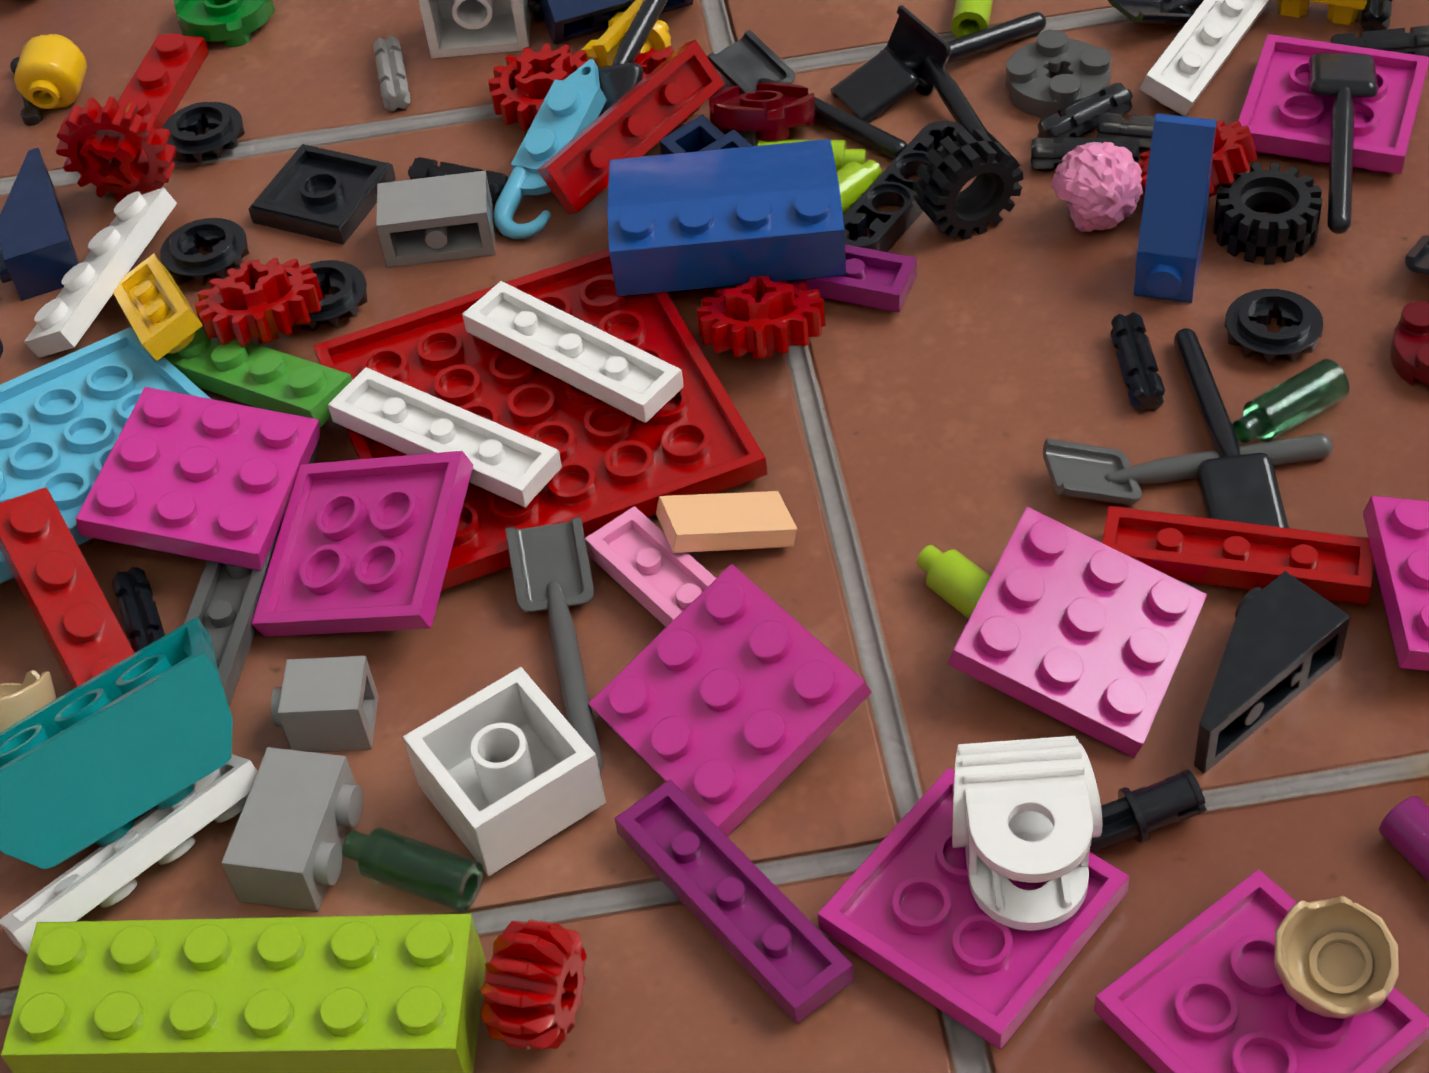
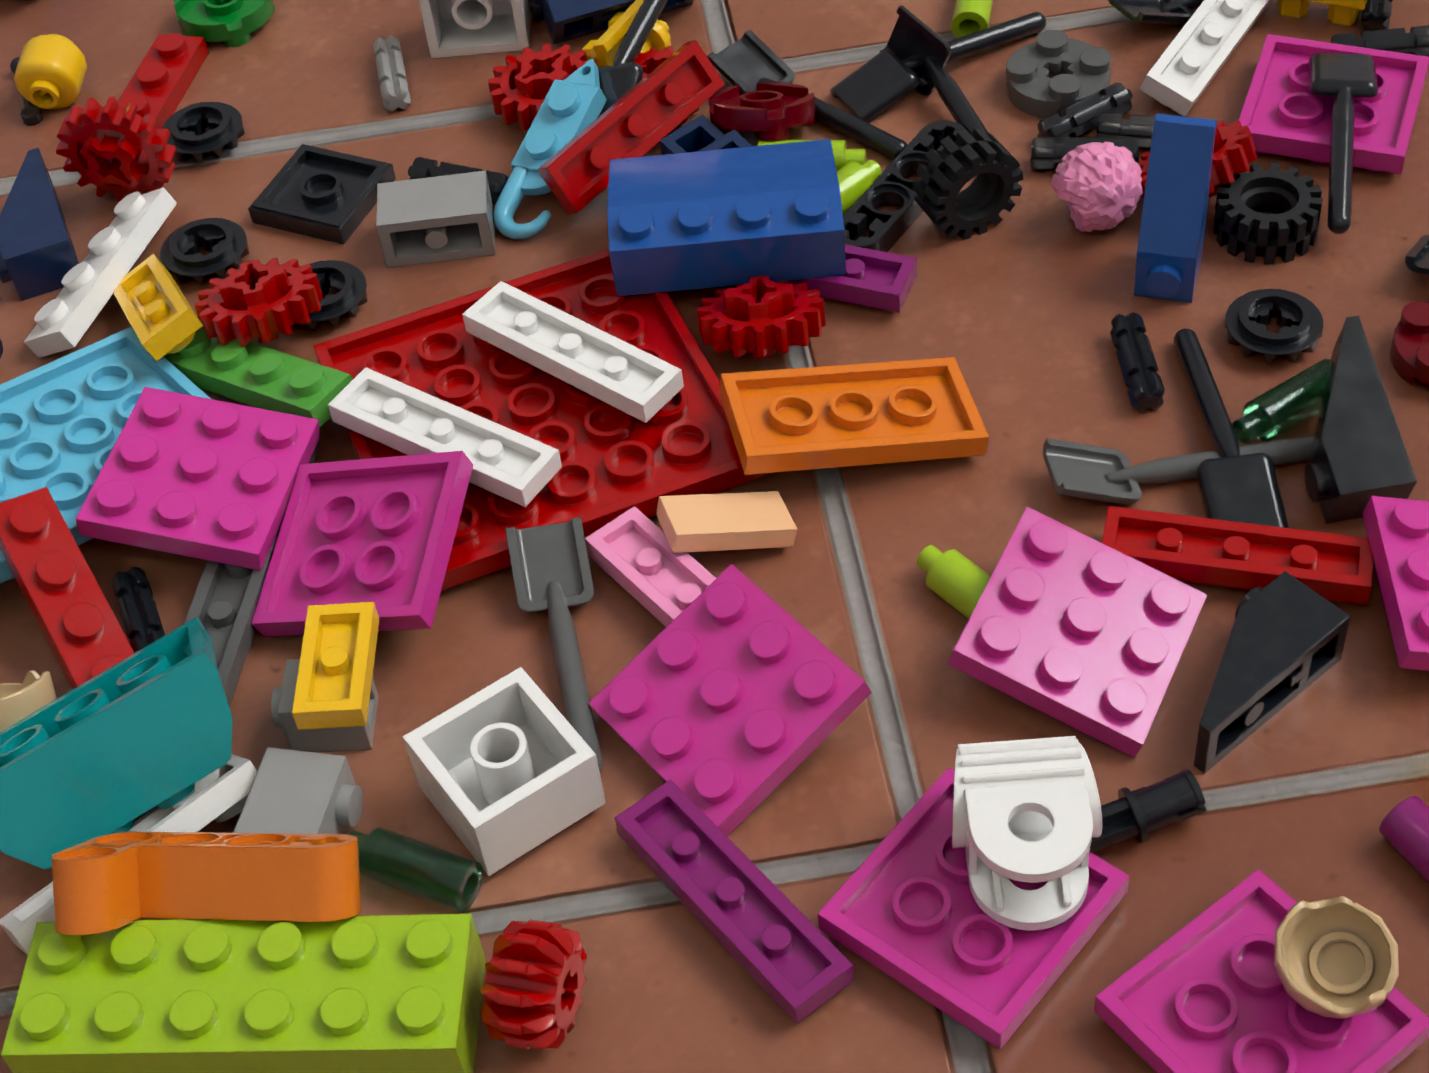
(204, 877): none -> orange beam
(336, 666): none -> yellow plate
(851, 415): none -> orange plate
(1356, 435): none -> black slope

